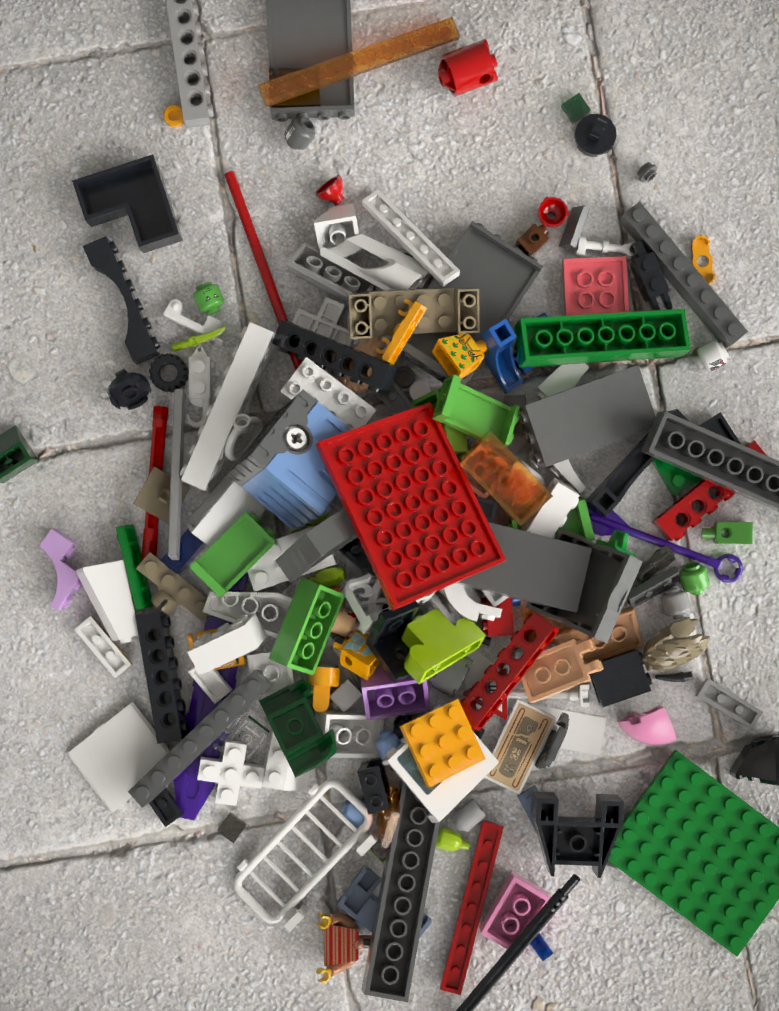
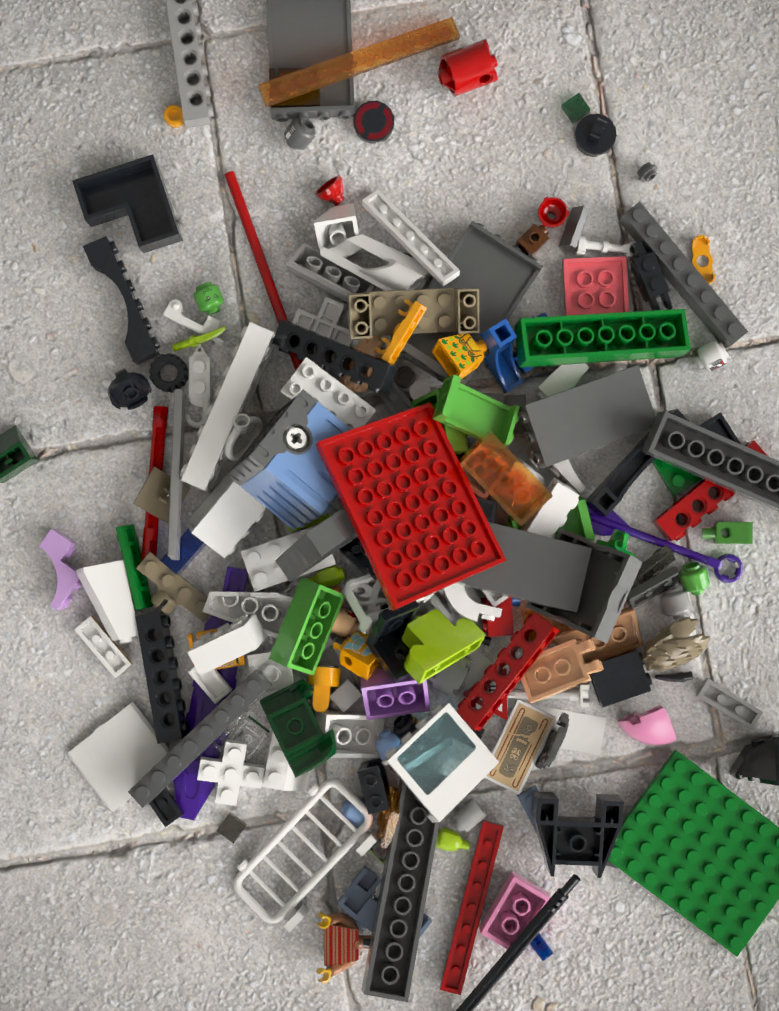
(234, 553): bright green panel -> none
(373, 122): none -> black tile
(442, 743): light orange plate -> none

